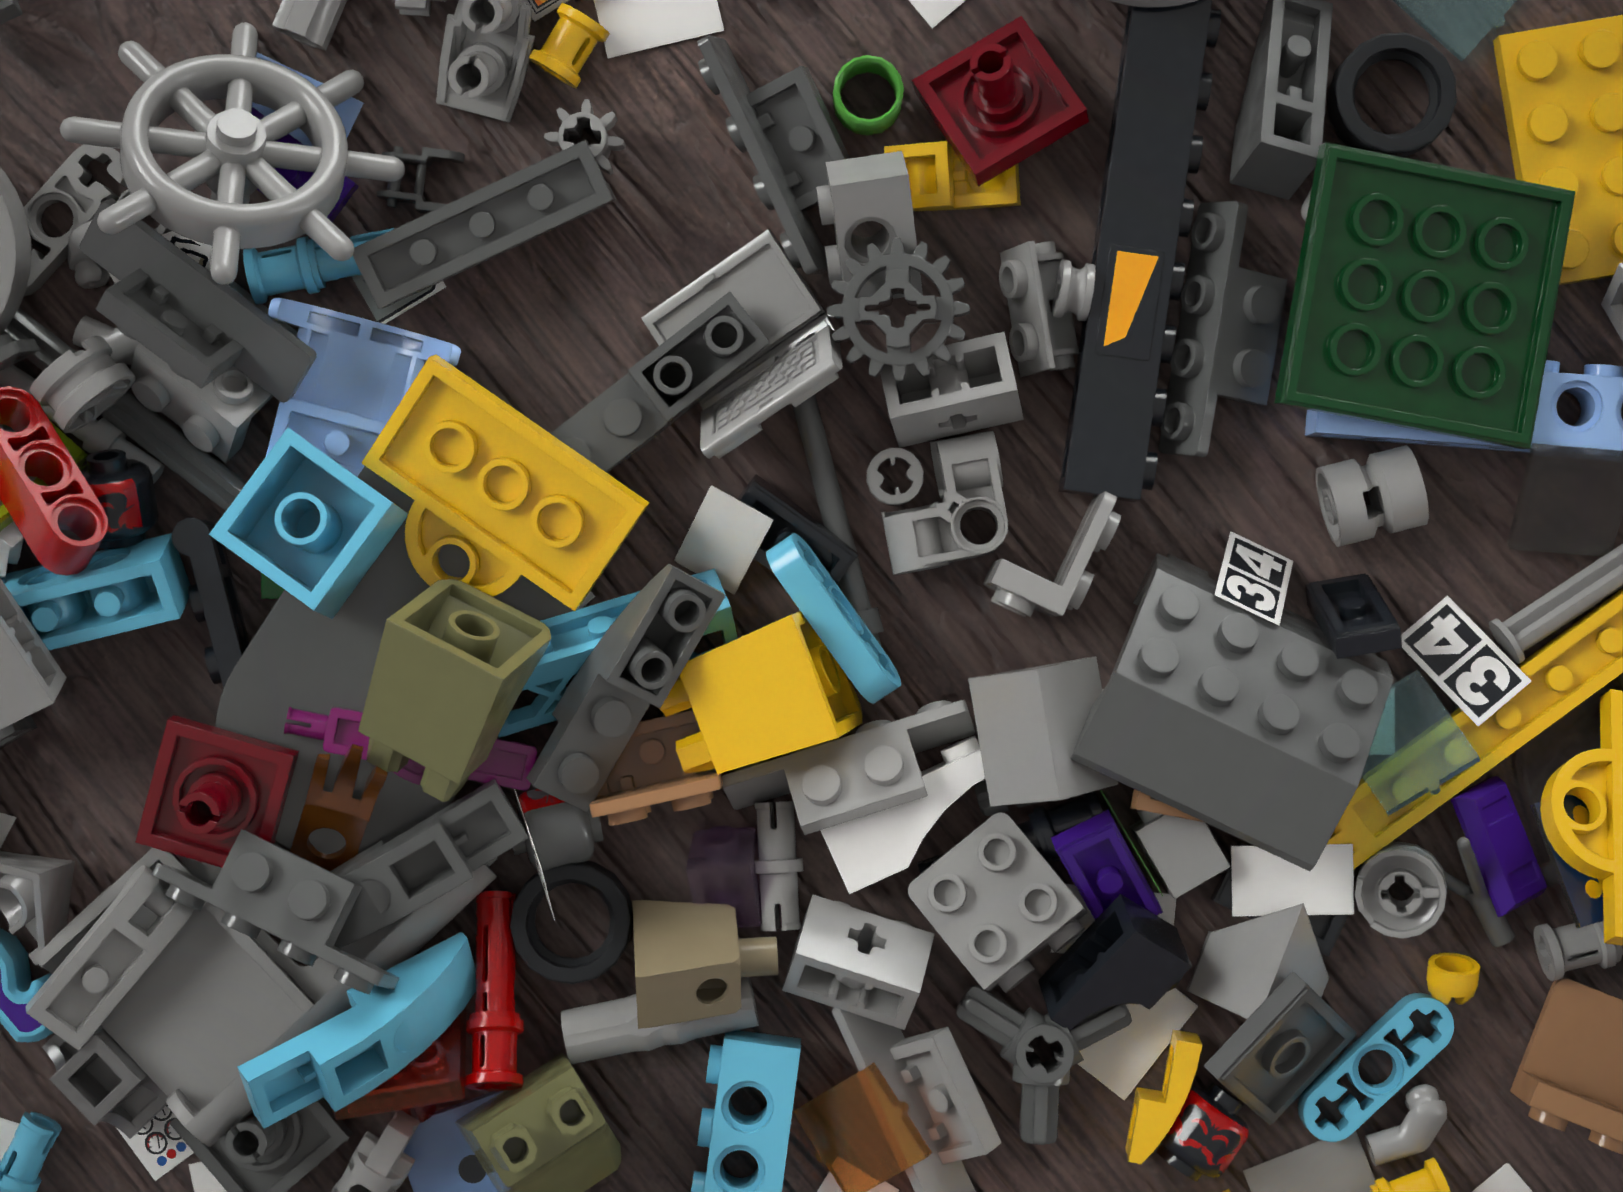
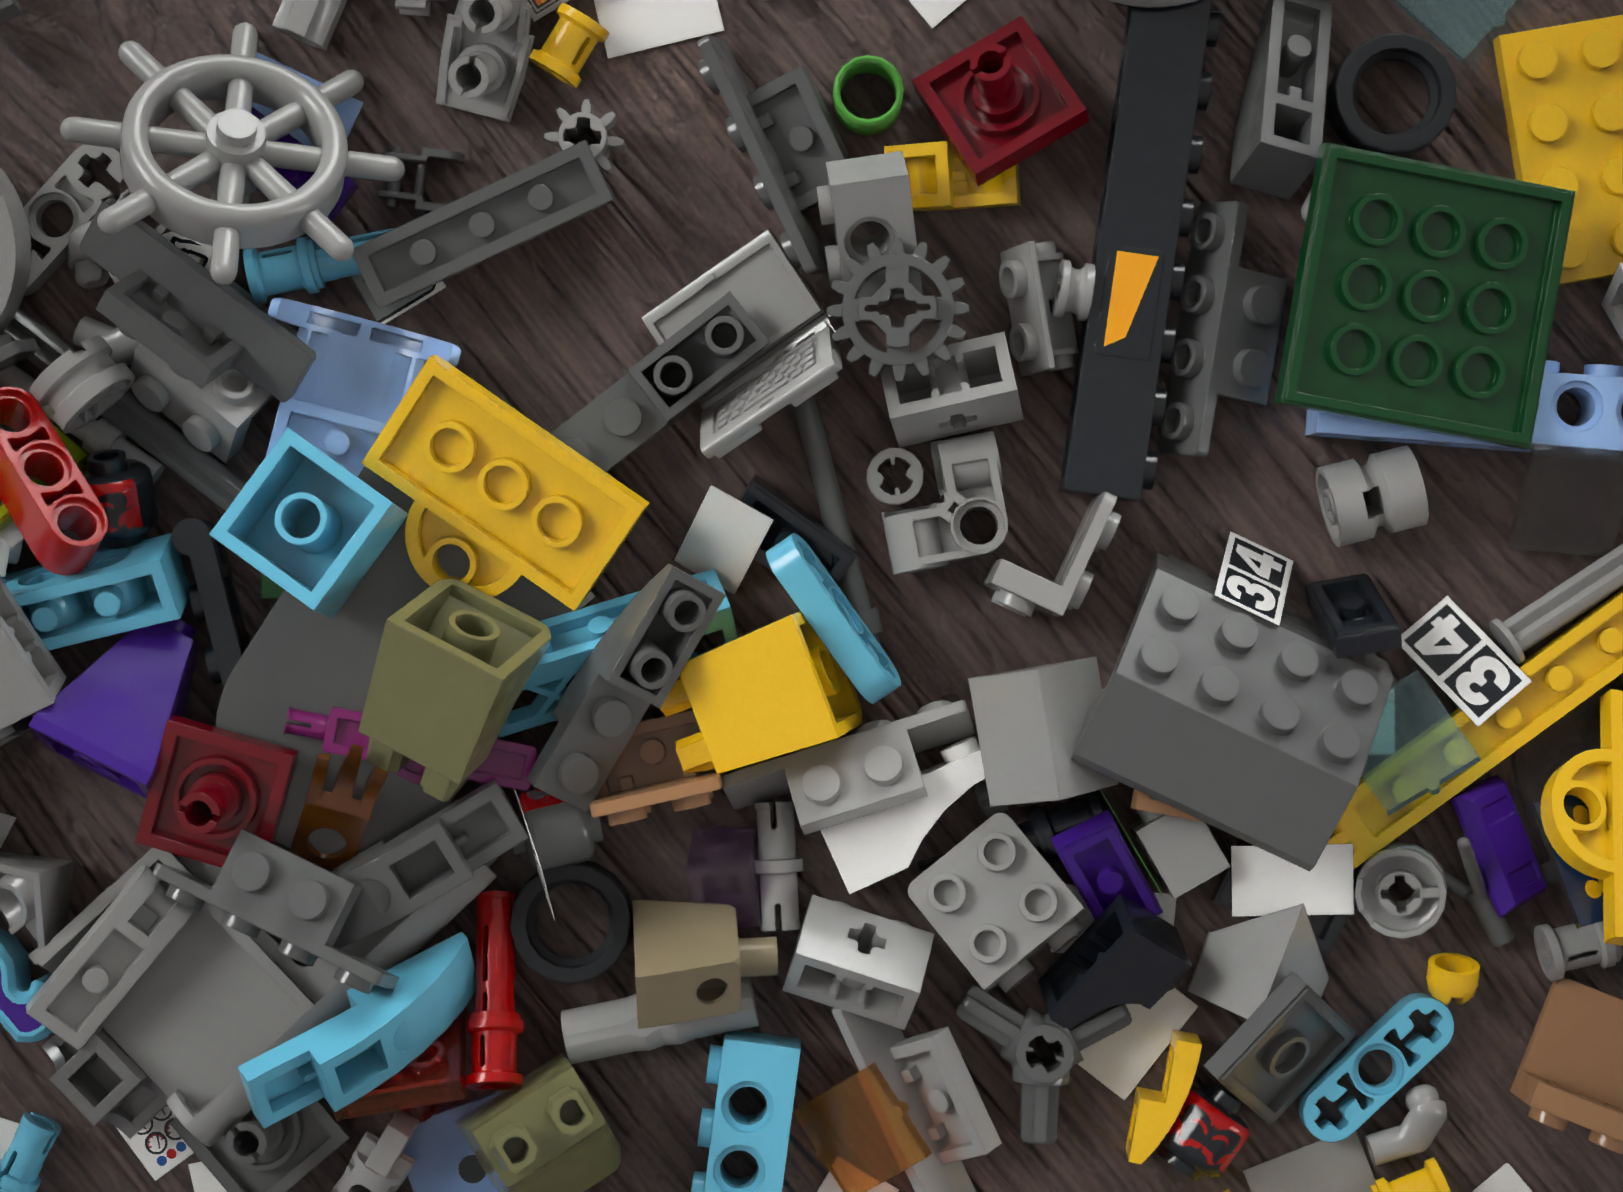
(121, 704): none -> dark purple slope

